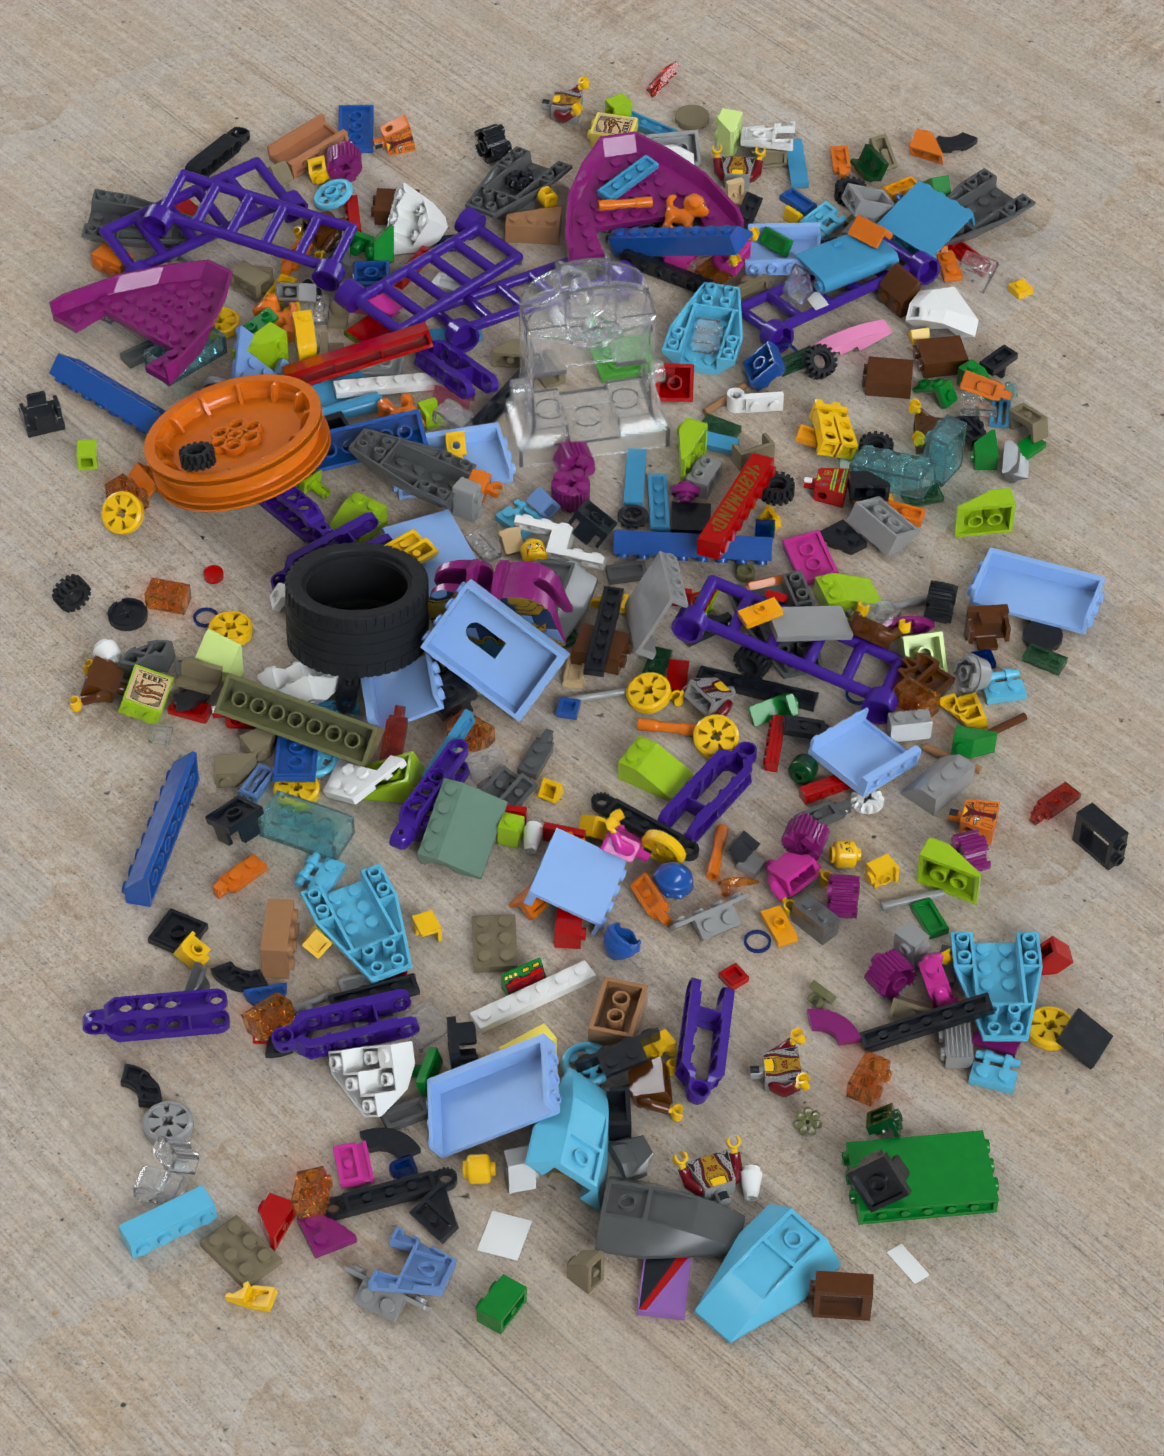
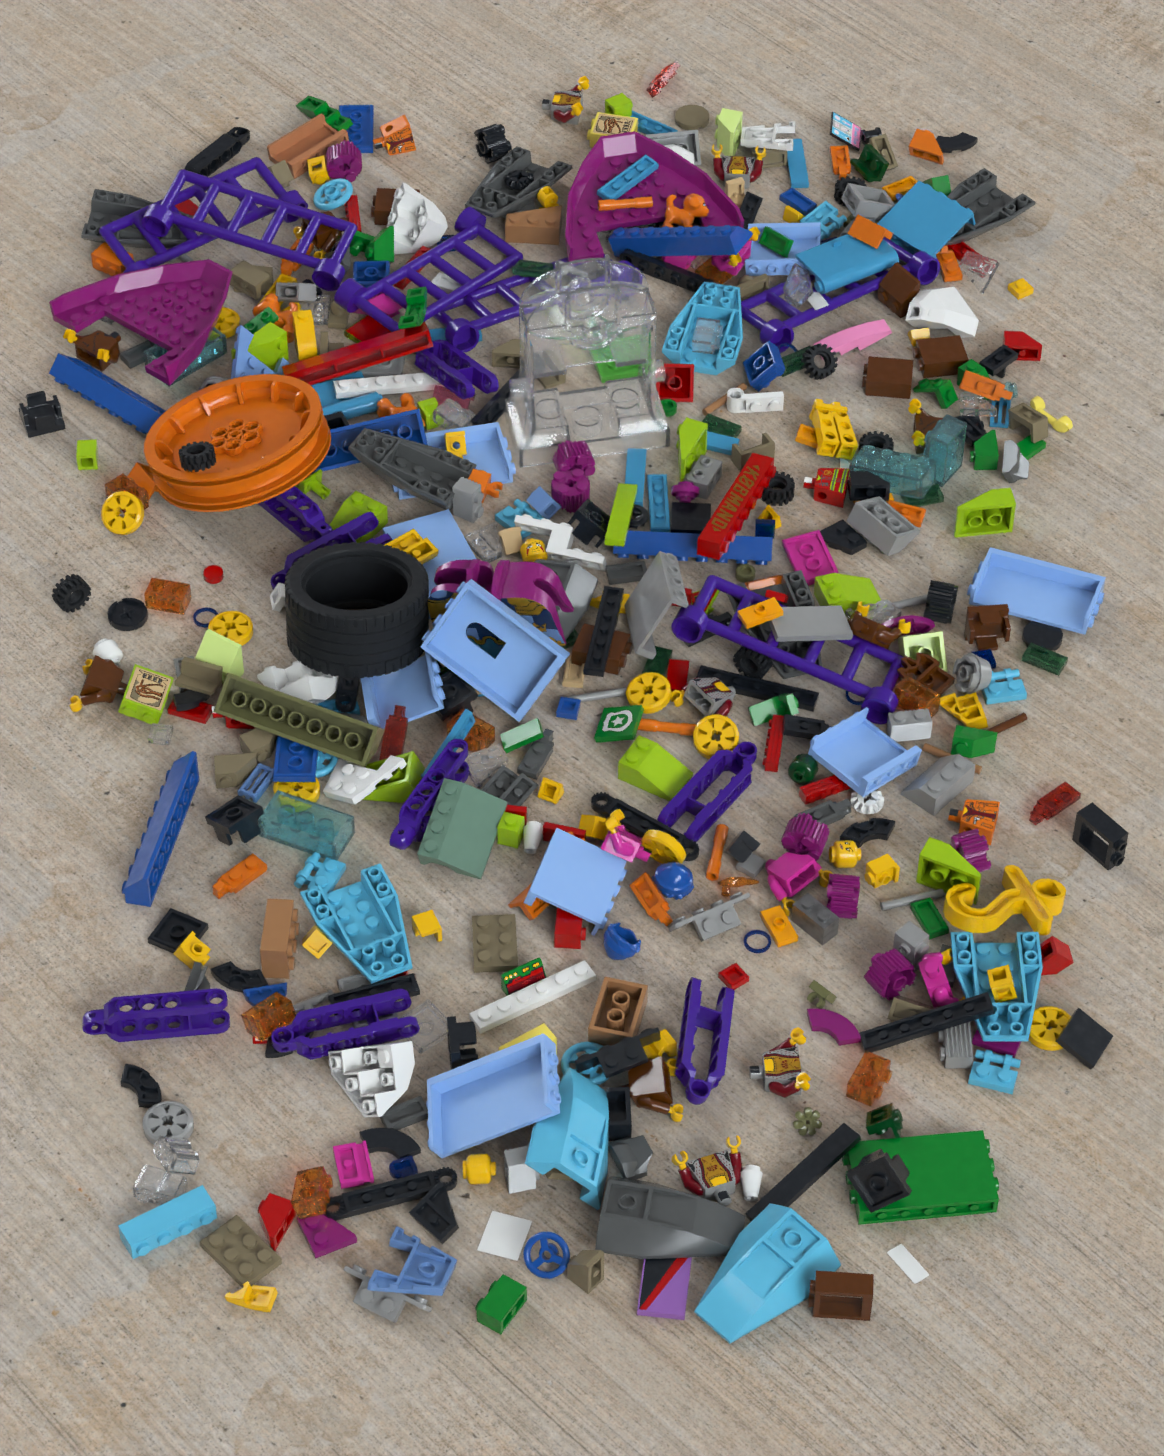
(95, 349): none -> reddish brown torso
(156, 655): dark grey brick -> none
(313, 107): none -> green slope
(416, 308): none -> green slope
(429, 1068): green tile -> none
(521, 735): none -> tile
(531, 268): none -> clear green plate
(552, 1248): none -> blue piece
(619, 723): none -> green tile
(621, 514): none -> lime tile
(669, 407): none -> green tile
(808, 1170): none -> black tile
(845, 131): none -> piece
(866, 135): none -> black bush
(869, 830): none -> black tile
(1002, 984): none -> yellow brick
(1026, 347): none -> red slope
(1035, 902): none -> yellow piece
(1061, 425): none -> light yellow bar

